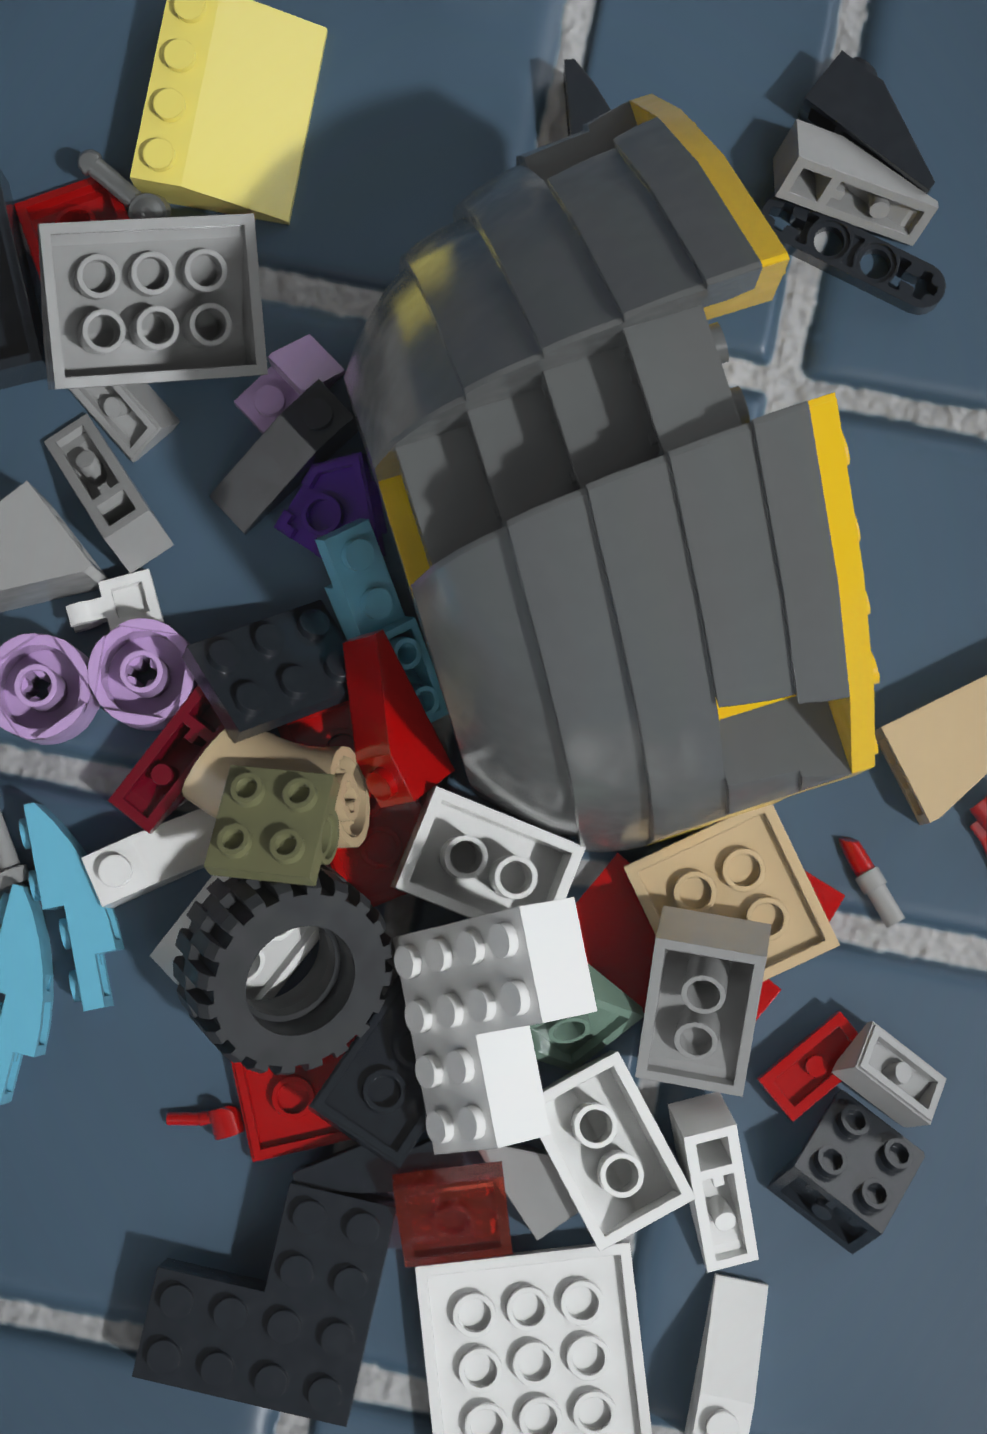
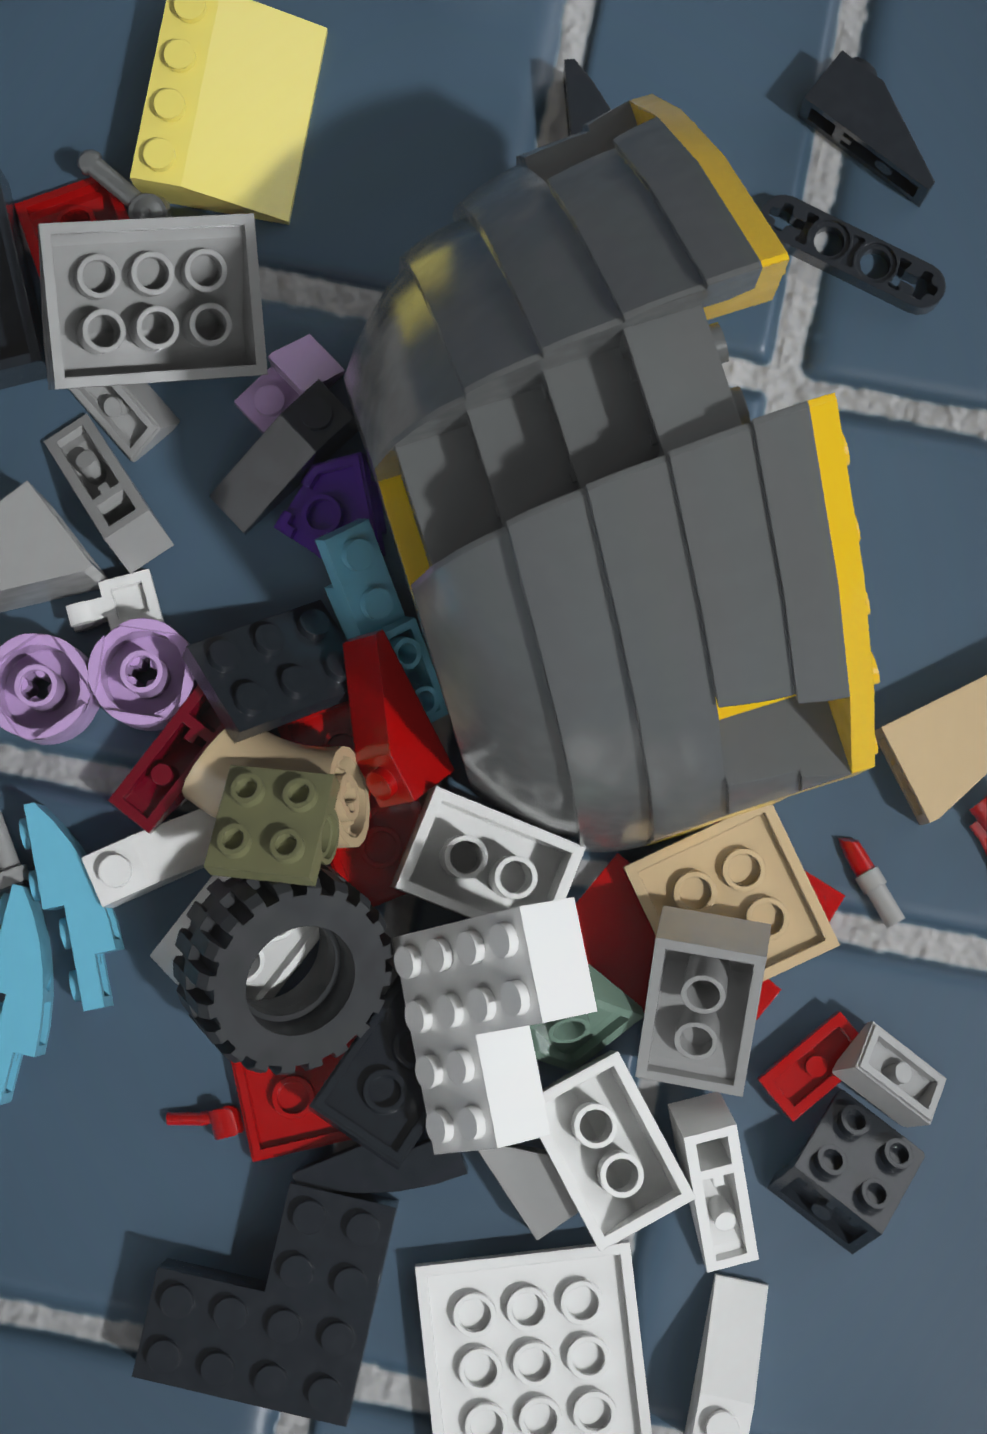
(452, 1214): clear red plate -> none
(848, 184): light grey slope -> none

